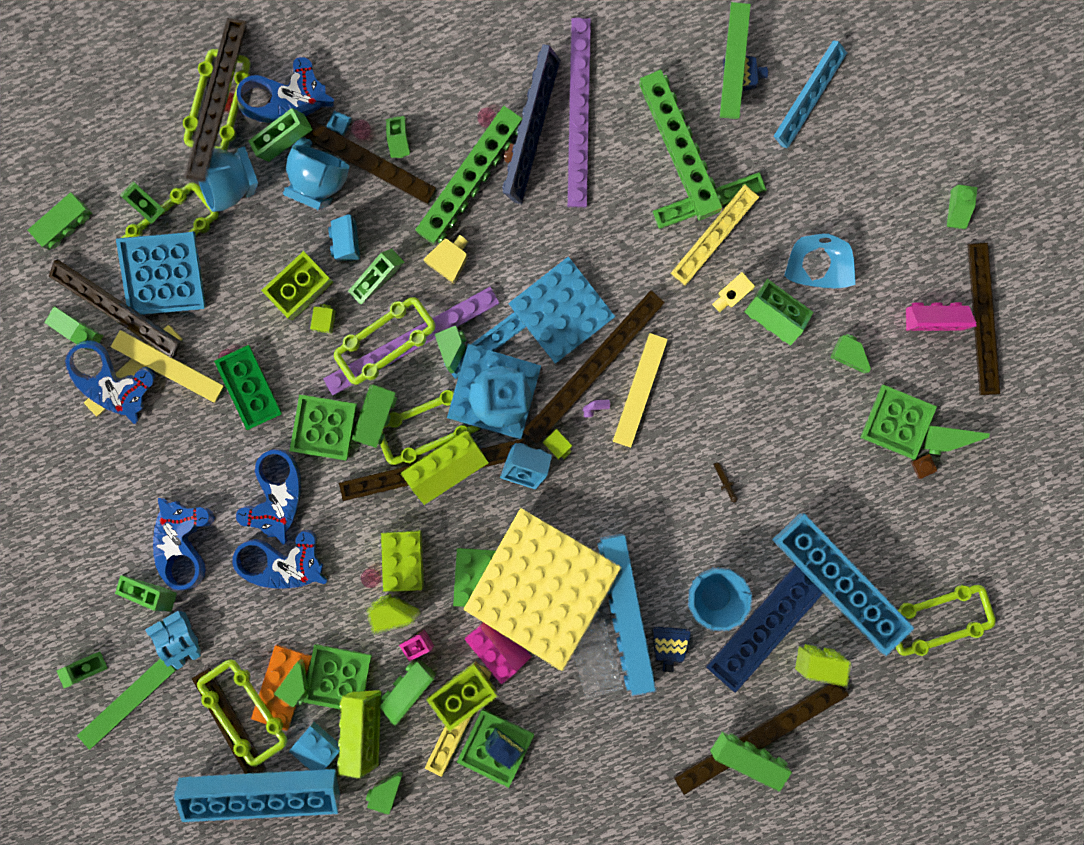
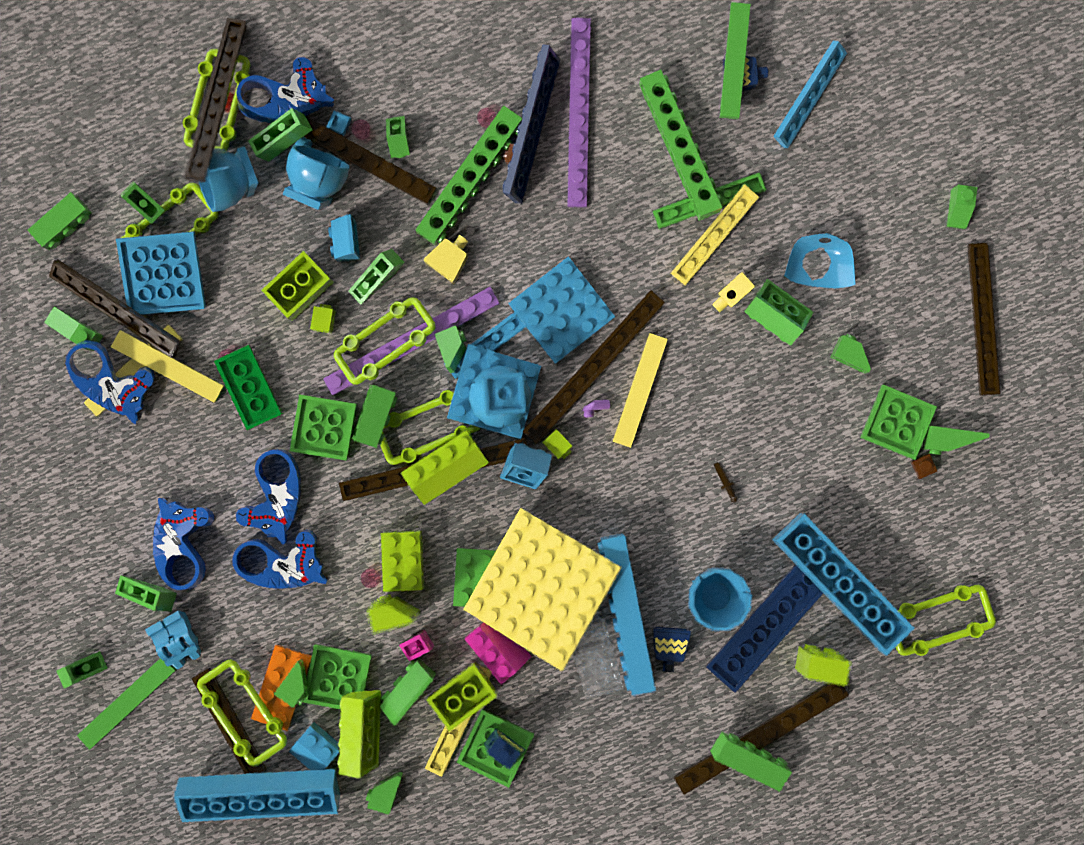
(939, 317): dark pink slope -> none

